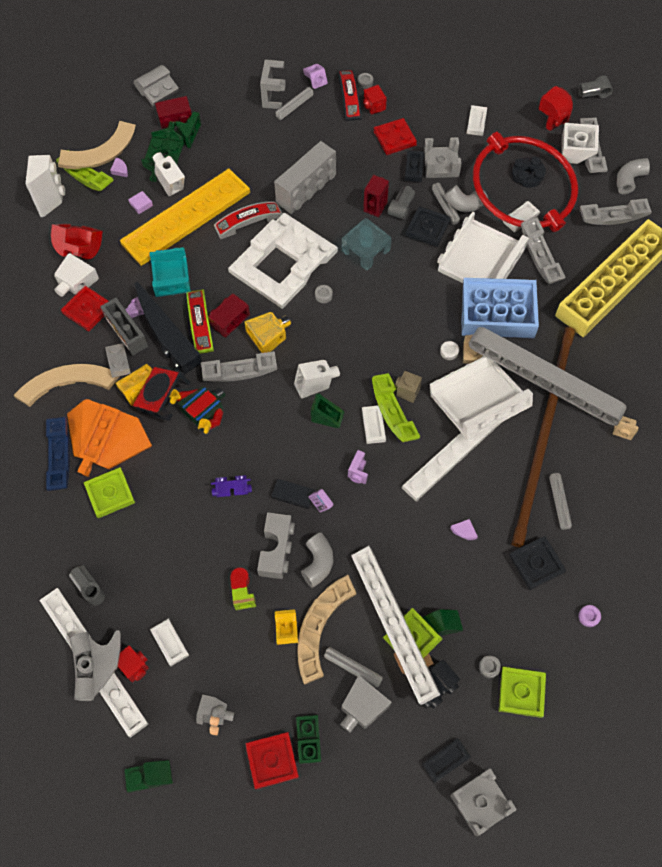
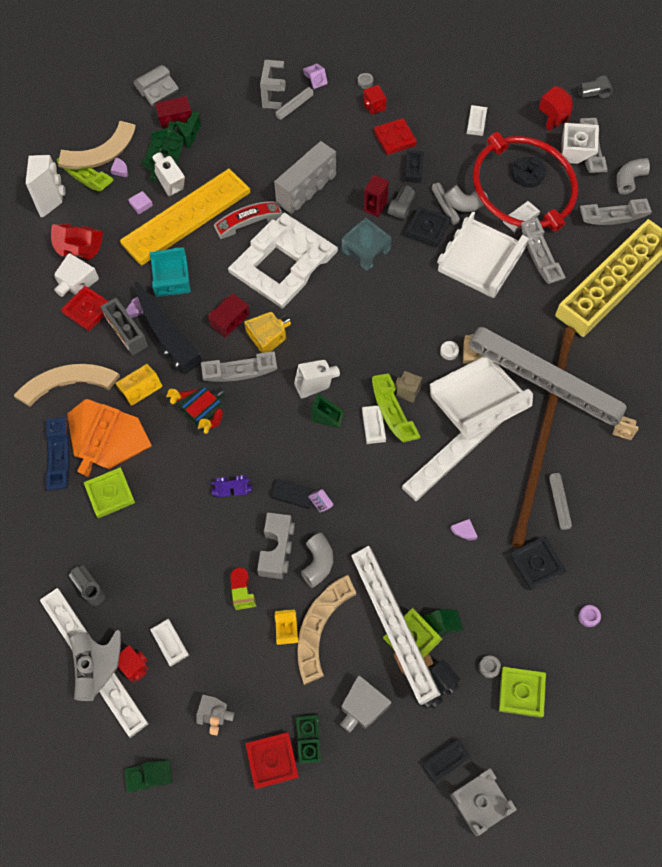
(117, 360): light grey plate -> none
(157, 391): black panel -> none
(199, 321): slope -> none
(323, 294): light grey tile -> none
(350, 95): slope -> none
(353, 667): light grey axle -> none
(357, 466): lavender bracket -> none
(442, 161): light grey panel -> none
(500, 306): light blue slope -> none

